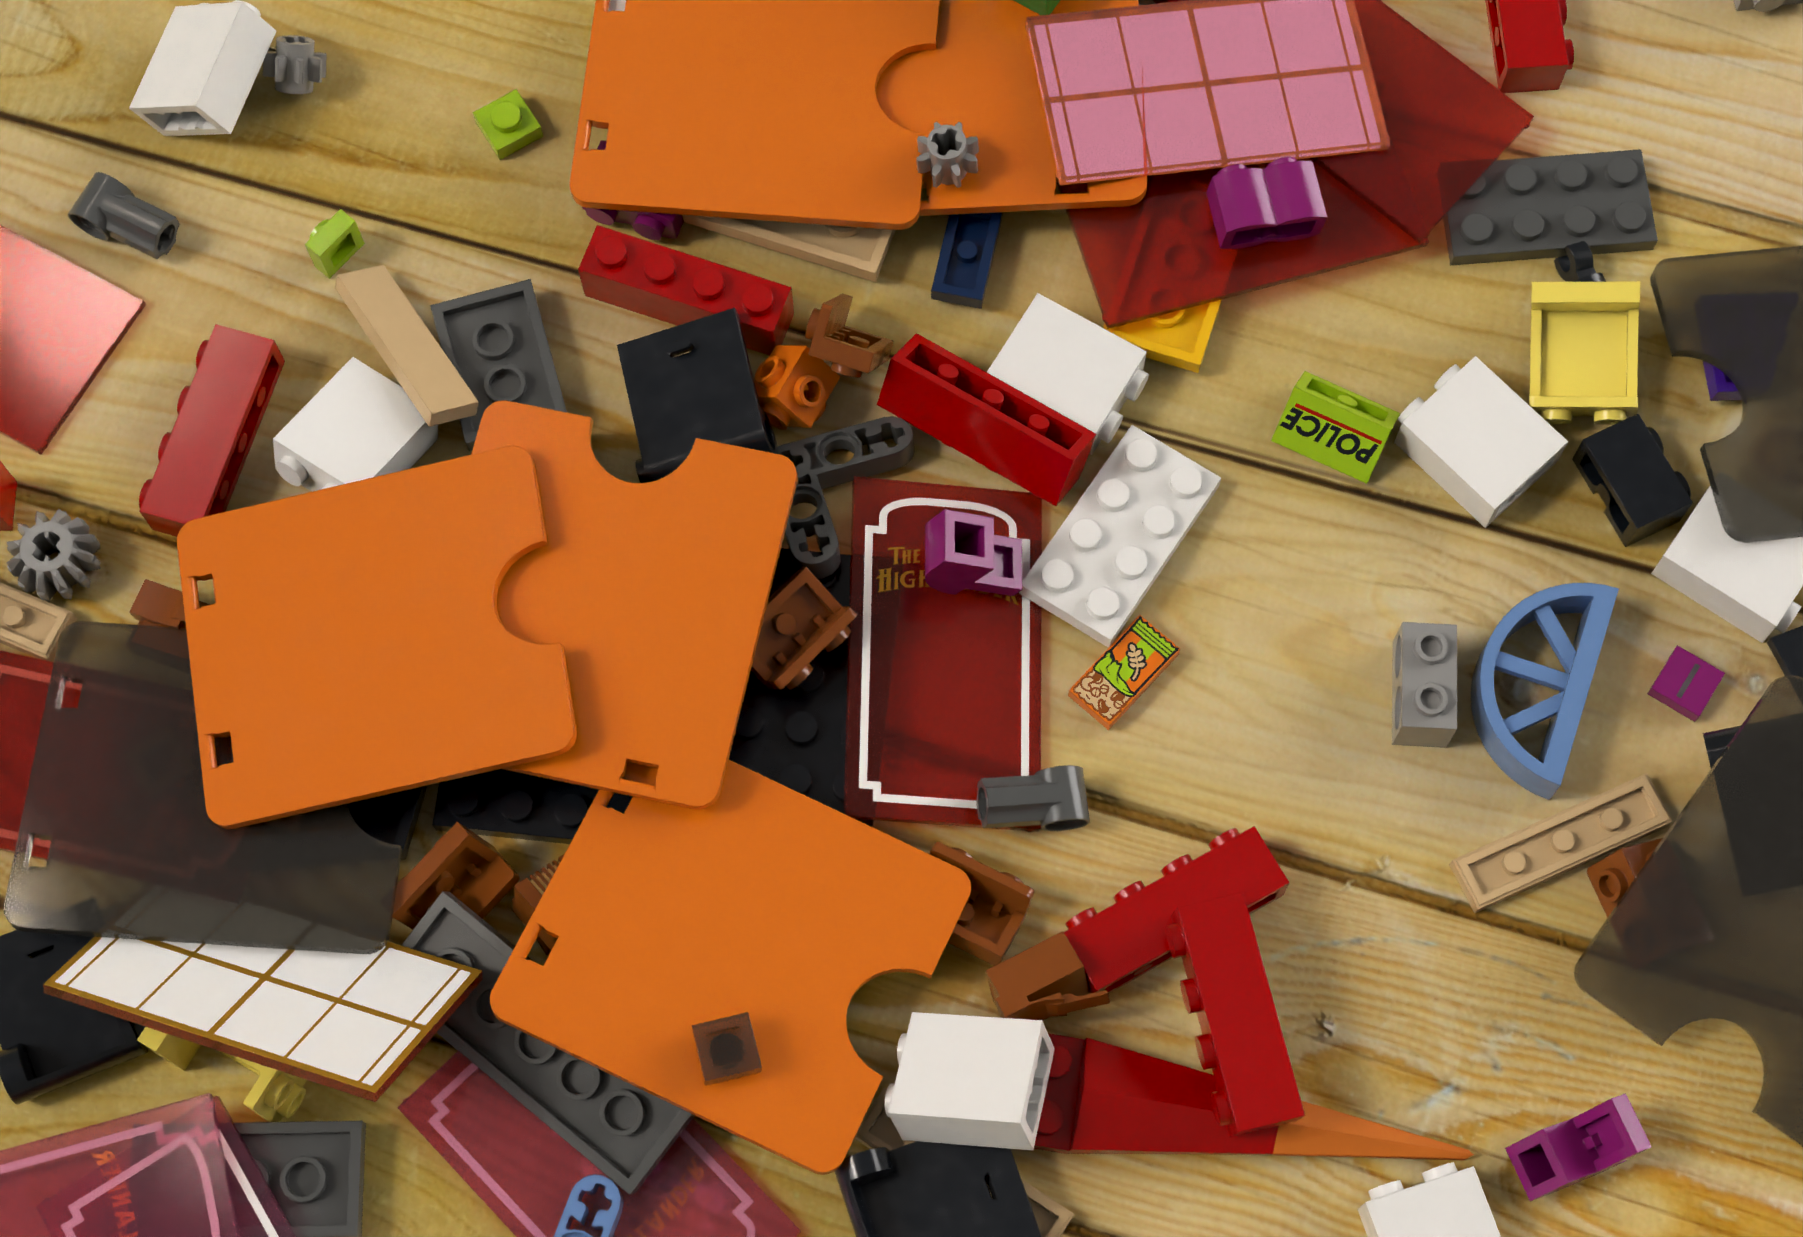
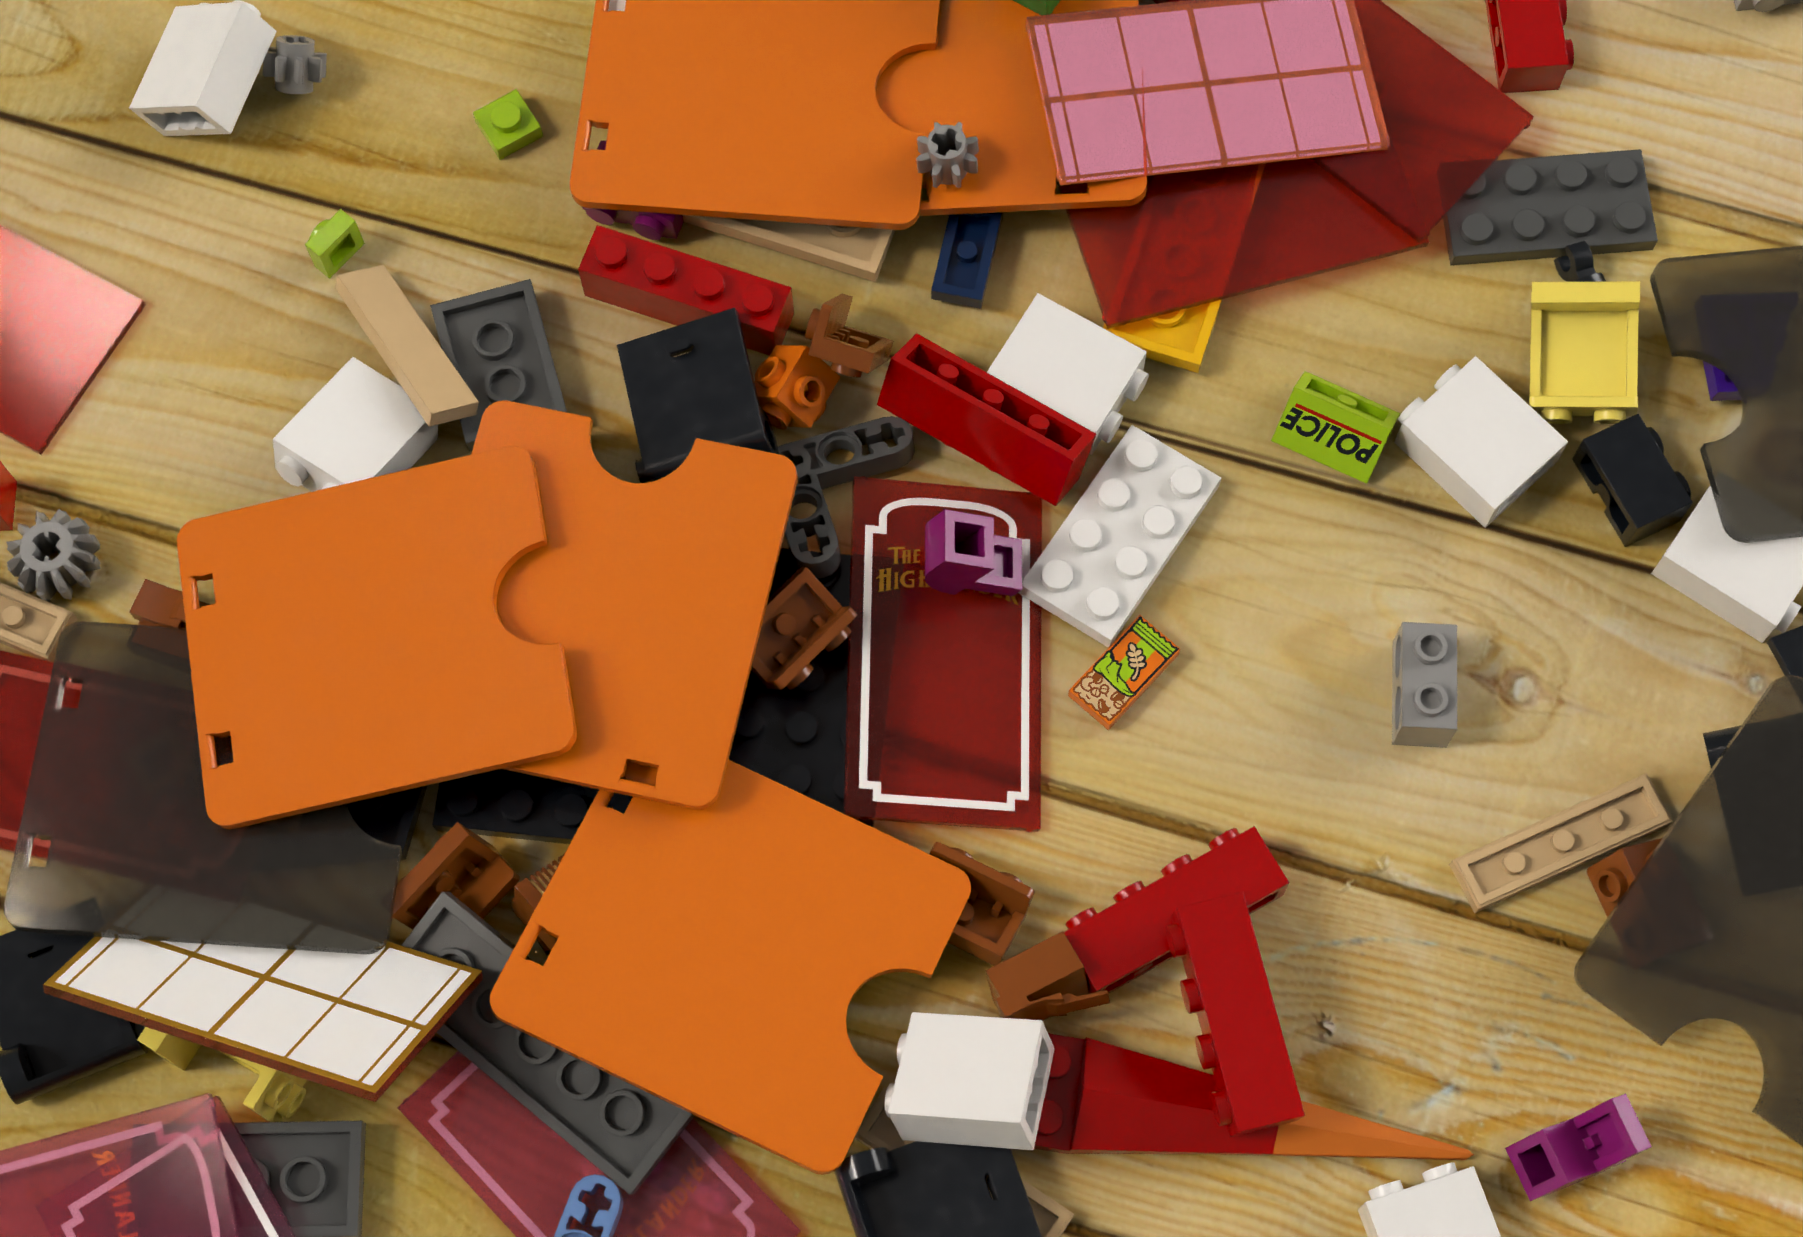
(113, 211): dark grey piece -> none
(212, 429): red brick -> none
(726, 1048): clear smoke plate -> none
(1048, 799): dark grey piece -> none
(1266, 203): magenta brick -> none
(1579, 661): medium blue window -> none
(1686, 683): magenta tile -> none

